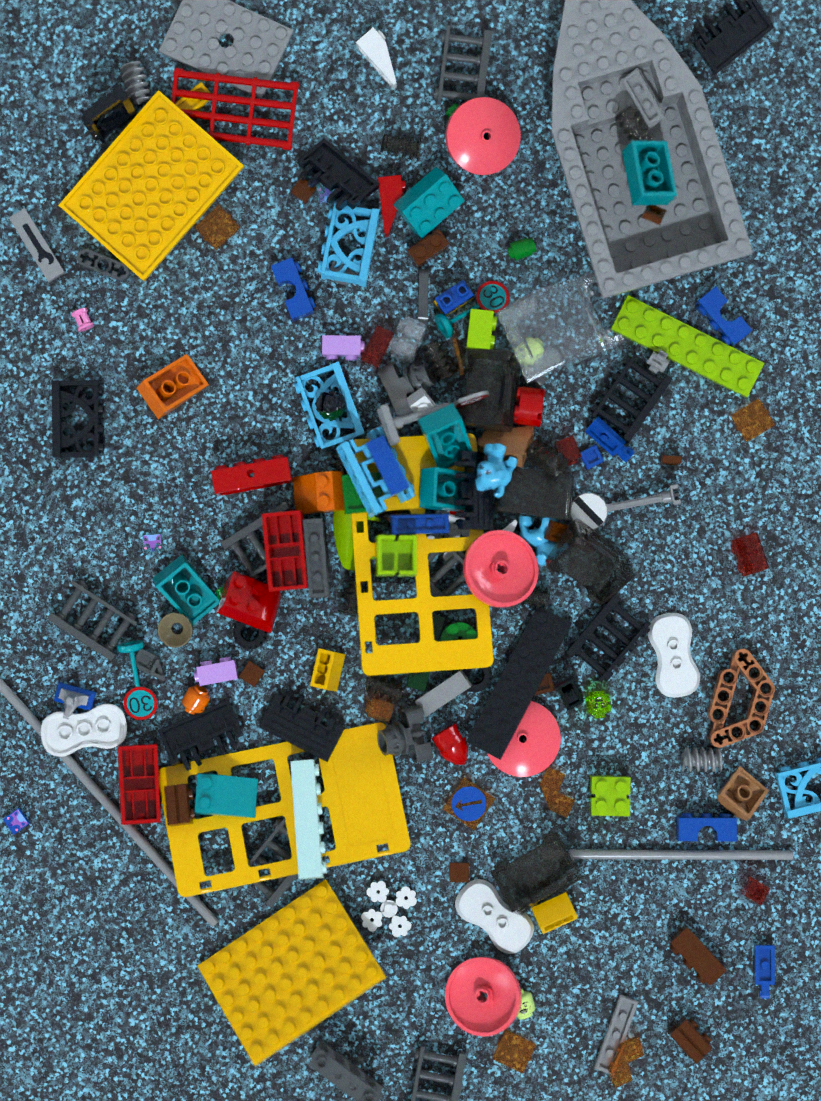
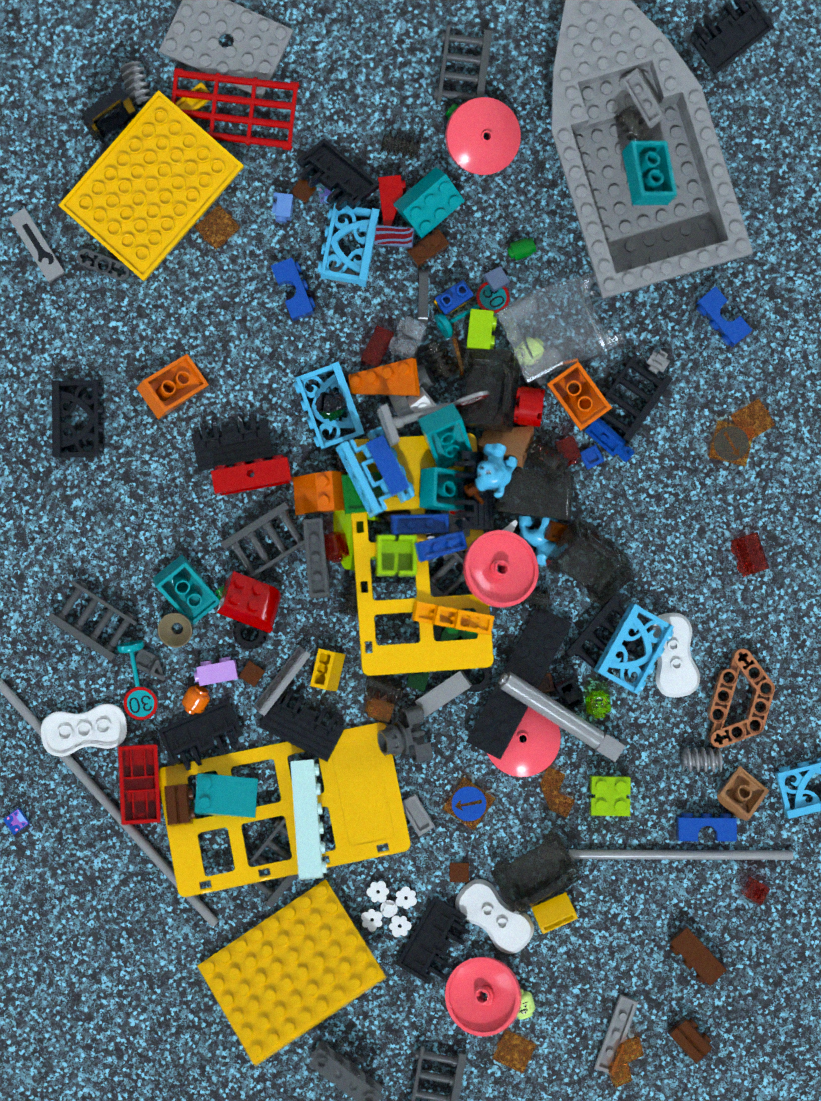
(74, 697): piece -> none
(80, 316): bright pink bush -> none
(152, 543): tile -> none
(232, 446): none -> black hinge
(281, 680): none -> light grey tile
(283, 207): none -> medium blue brick
(285, 550): red brick -> none
(336, 547): none -> clear red brick
(342, 346): lavender brick -> none
(375, 50): white slope -> none
(390, 379): none -> orange wing
(394, 236): none -> tile
(417, 815): none -> light grey tile
(431, 940): none -> black hinge
(441, 546): none -> blue tile
(451, 745): red helmet -> none
(452, 618): none -> light orange slope
(470, 490): none -> reddish brown hand
(496, 279): none -> sand blue tile
(561, 716): none -> light grey brick
(579, 396): none -> orange slope
(594, 510): piece -> none
(609, 658): none -> medium azure fence
(654, 214): reddish brown tile -> none
(670, 460): reddish brown tile -> none
(687, 346): lime plate -> none
(731, 443): none -> clear orange tile
(764, 968): blue plate -> none

